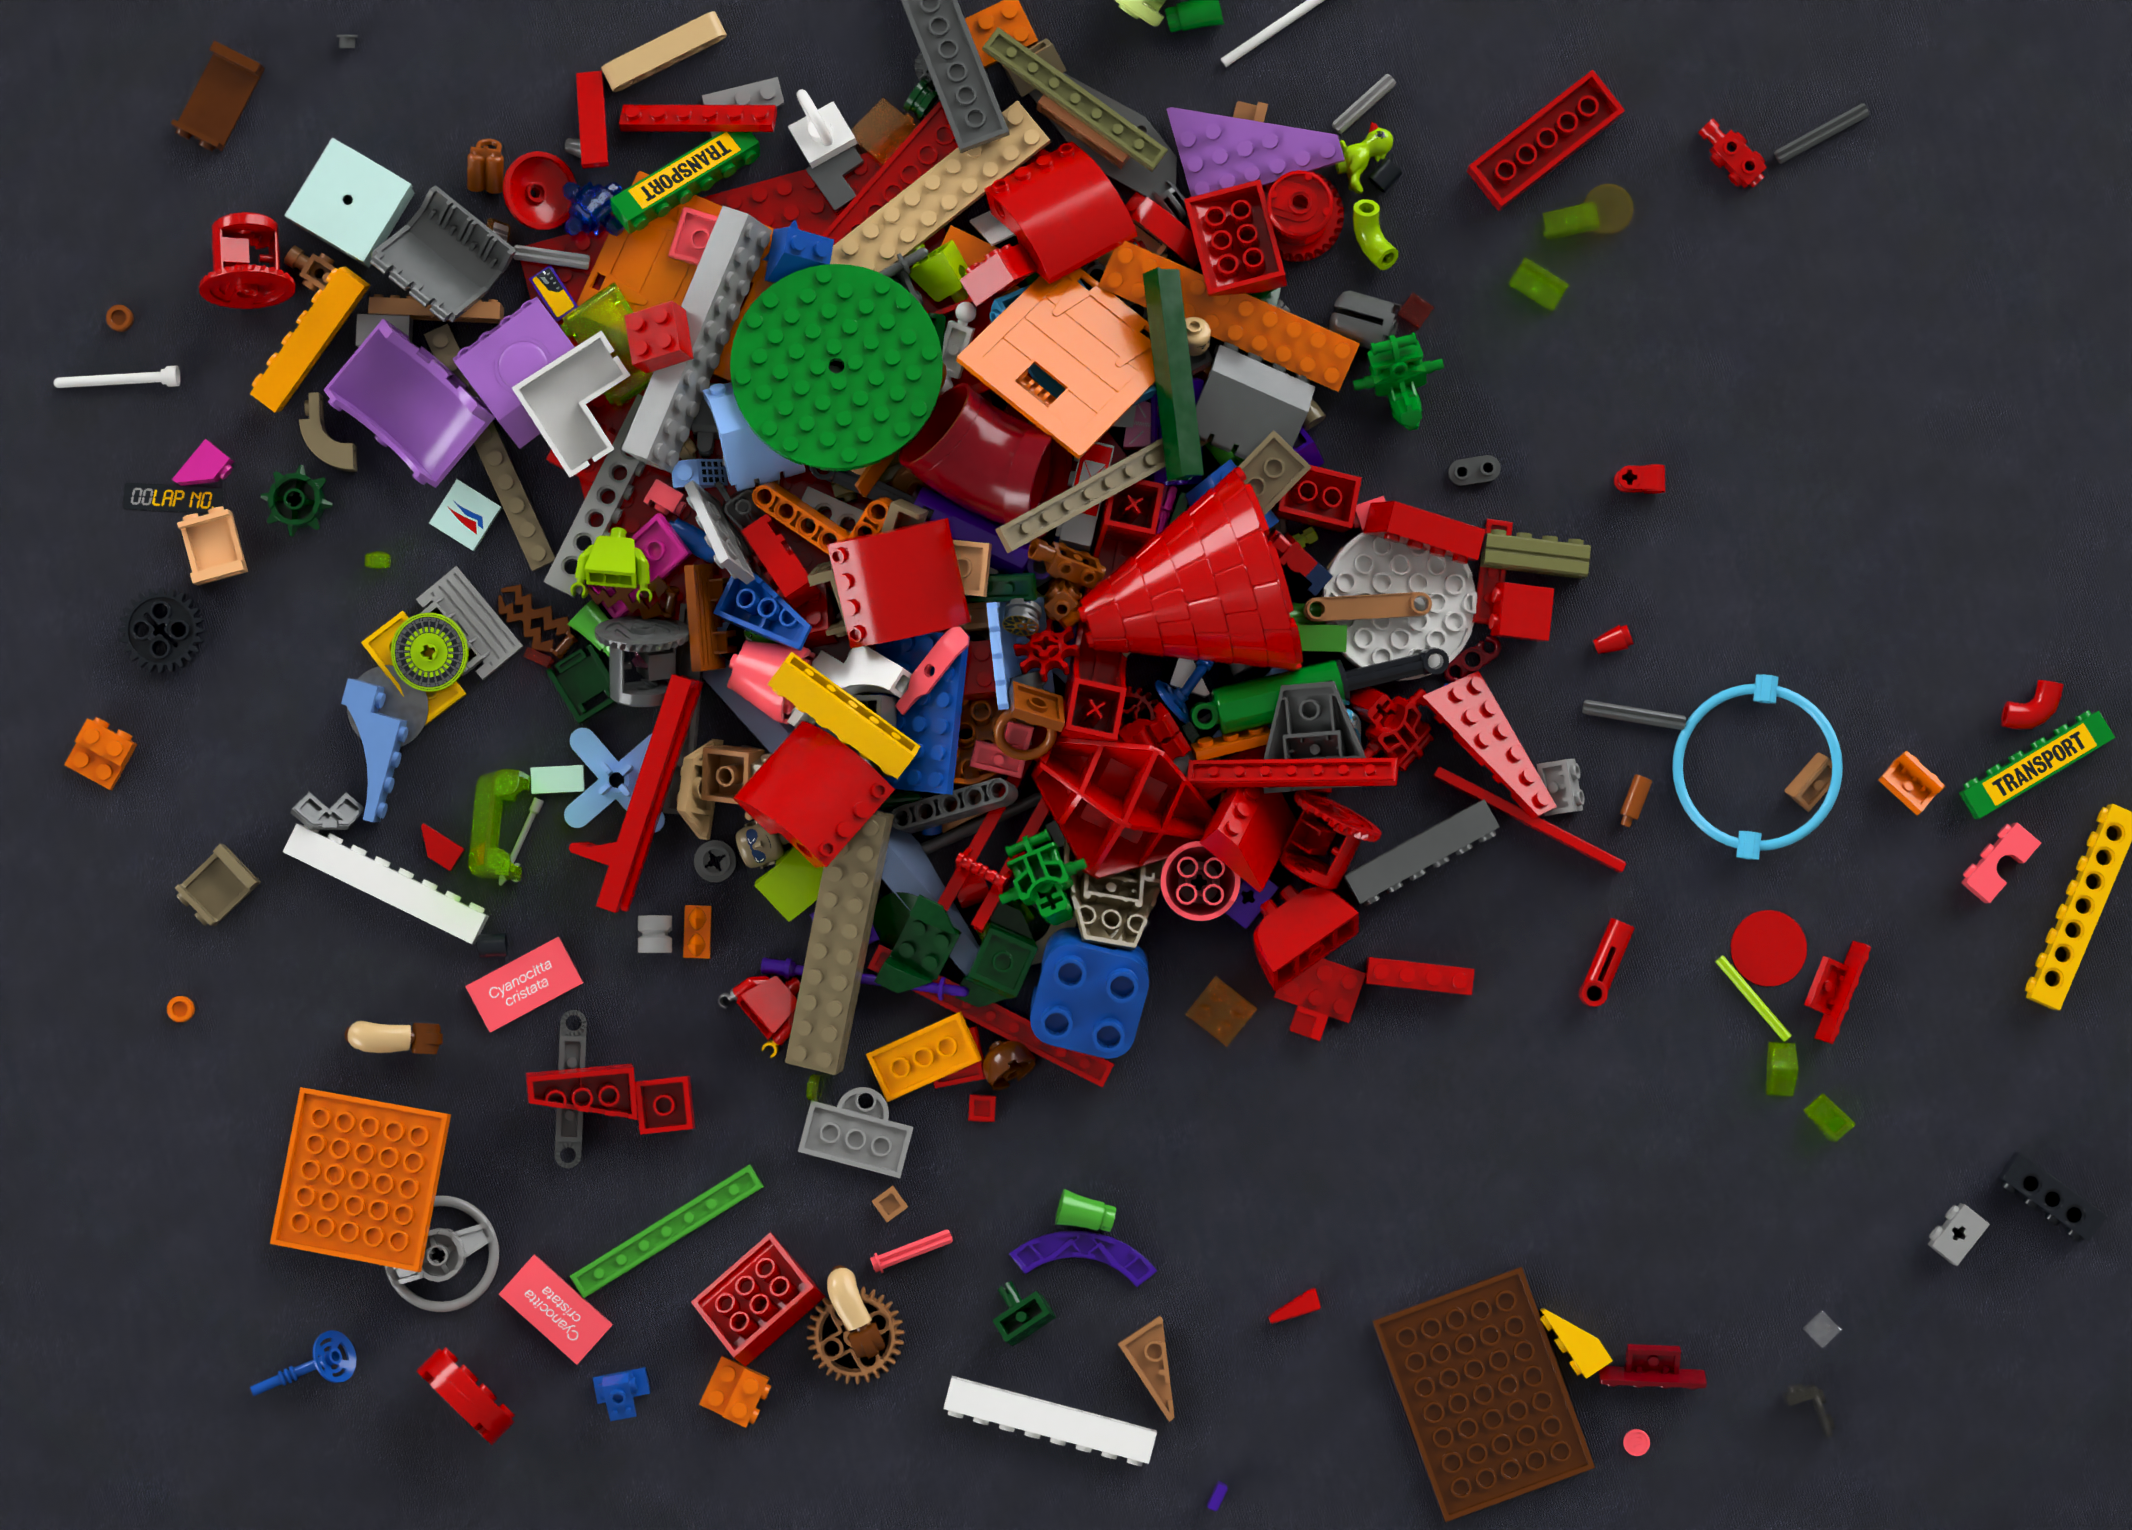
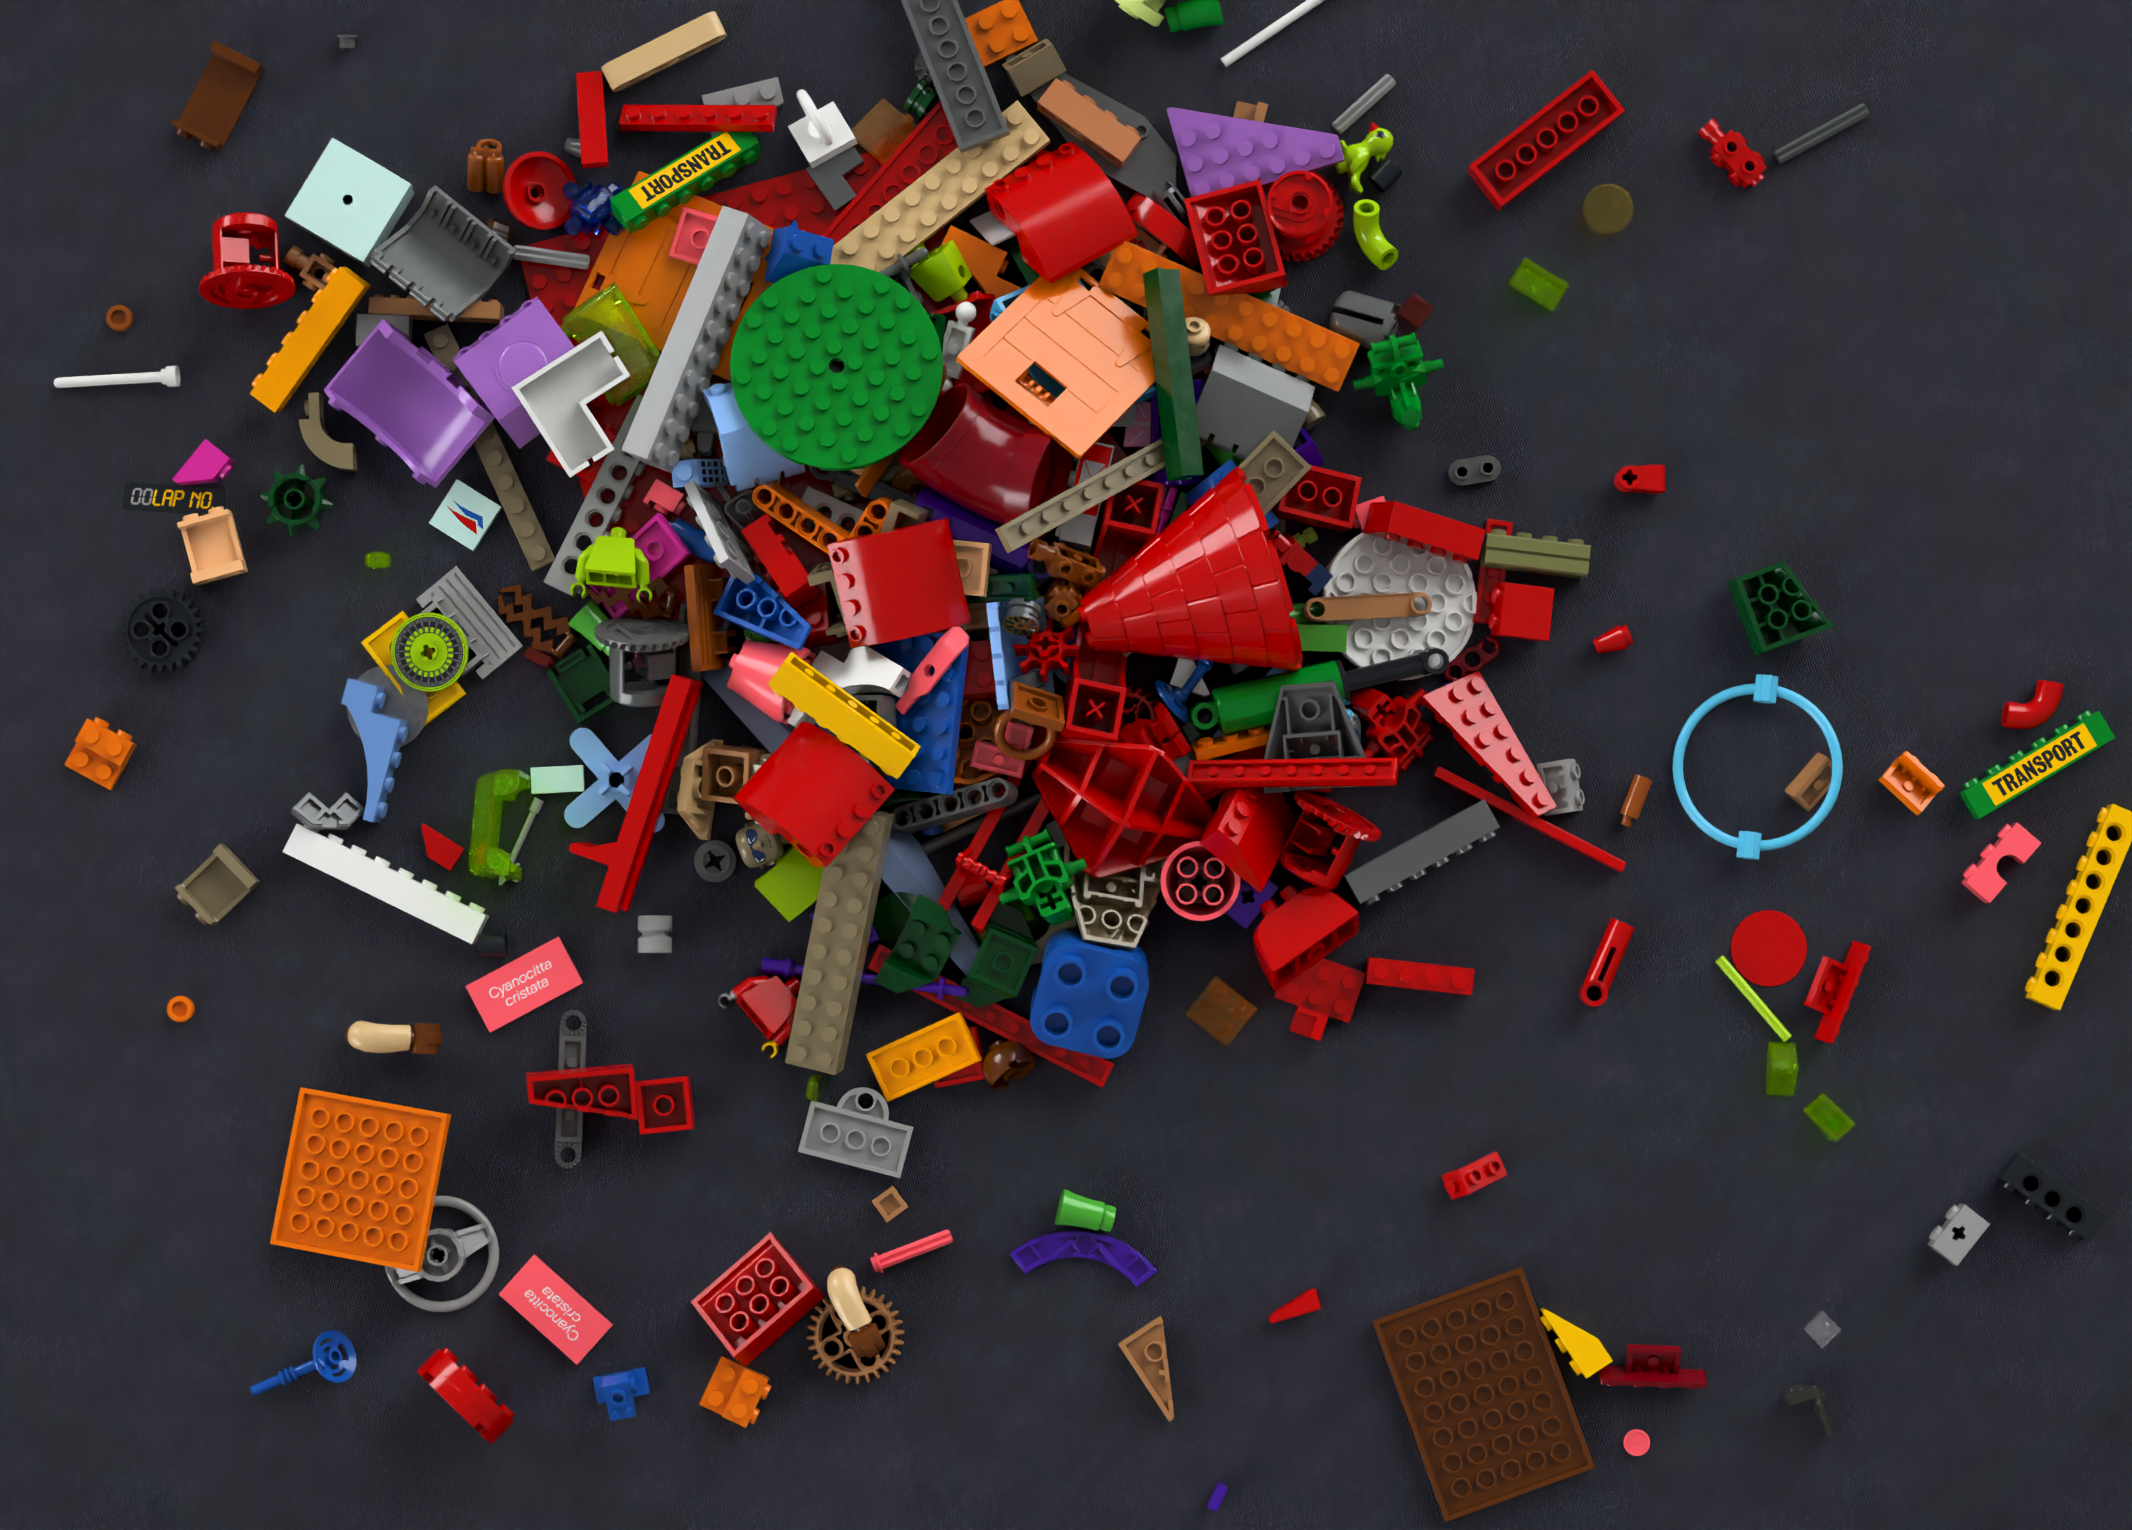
(553, 293): slope -> none
(658, 337): red brick -> none
(666, 1231): bright green tile -> none
(697, 931): orange tile -> none
(982, 1108): red tile -> none
(997, 273): brick -> none
(1023, 1315): dark green brick -> none
(1050, 1420): white brick -> none
(1075, 99): olive tile -> none
(1474, 1176): none -> red bracket
(1571, 220): clear neon green panel -> none
(1634, 714): dark grey axle -> none
(1775, 608): none -> dark green wedge

